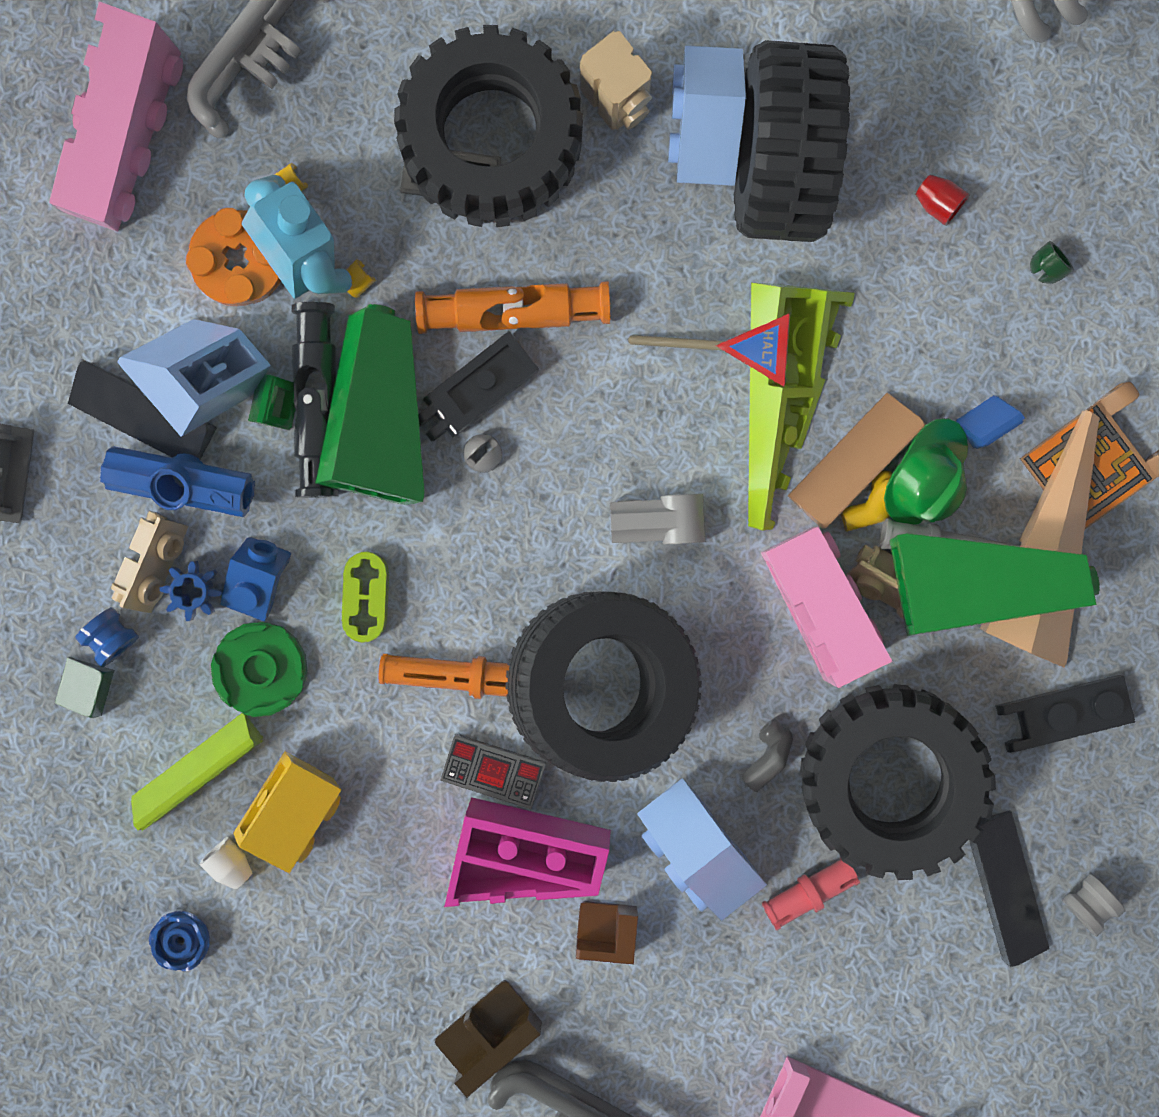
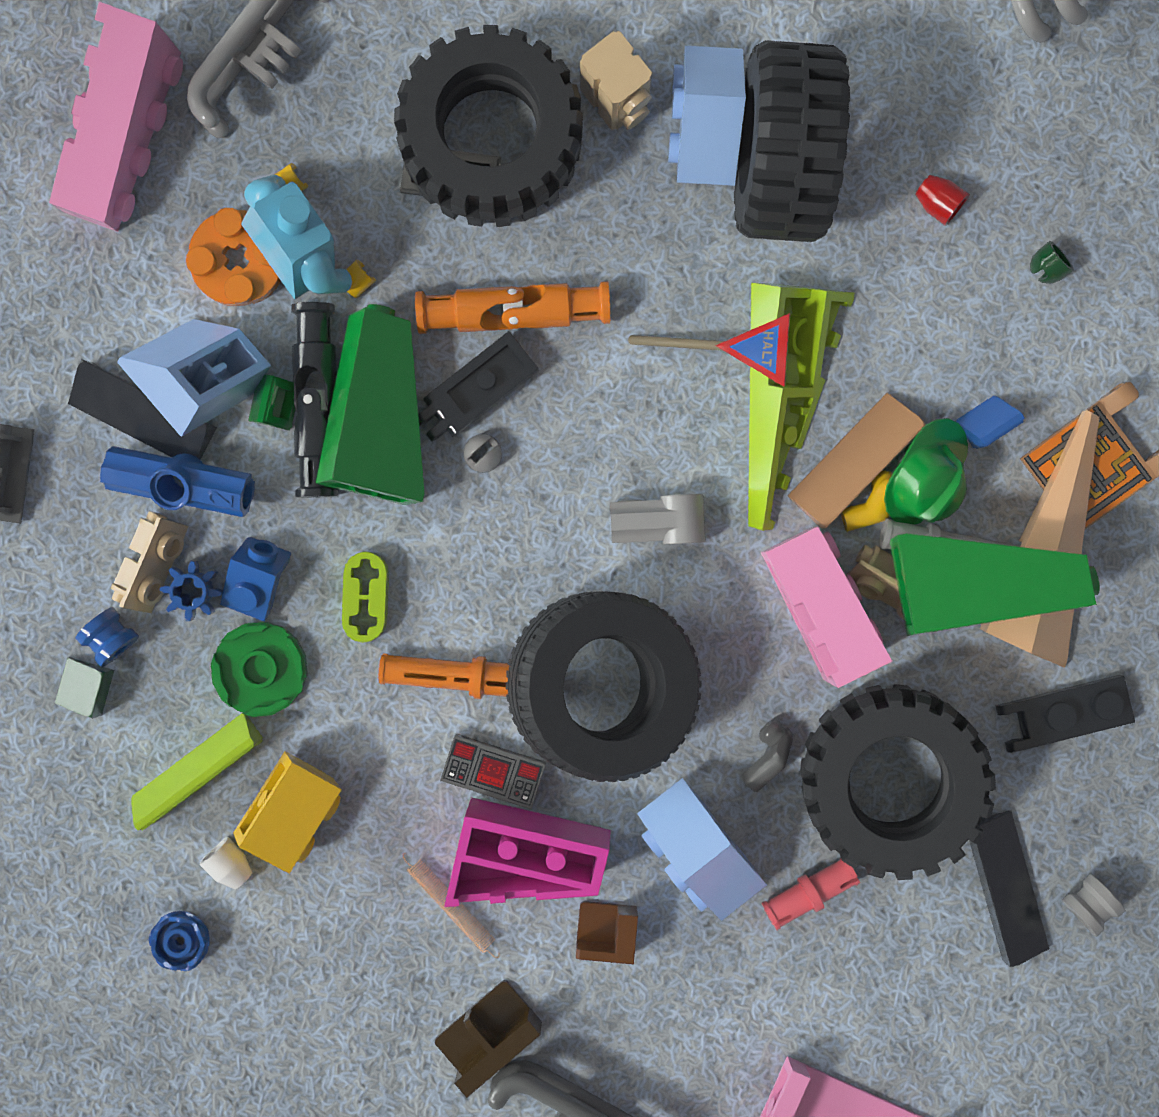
(442, 907): none -> light nougat piece

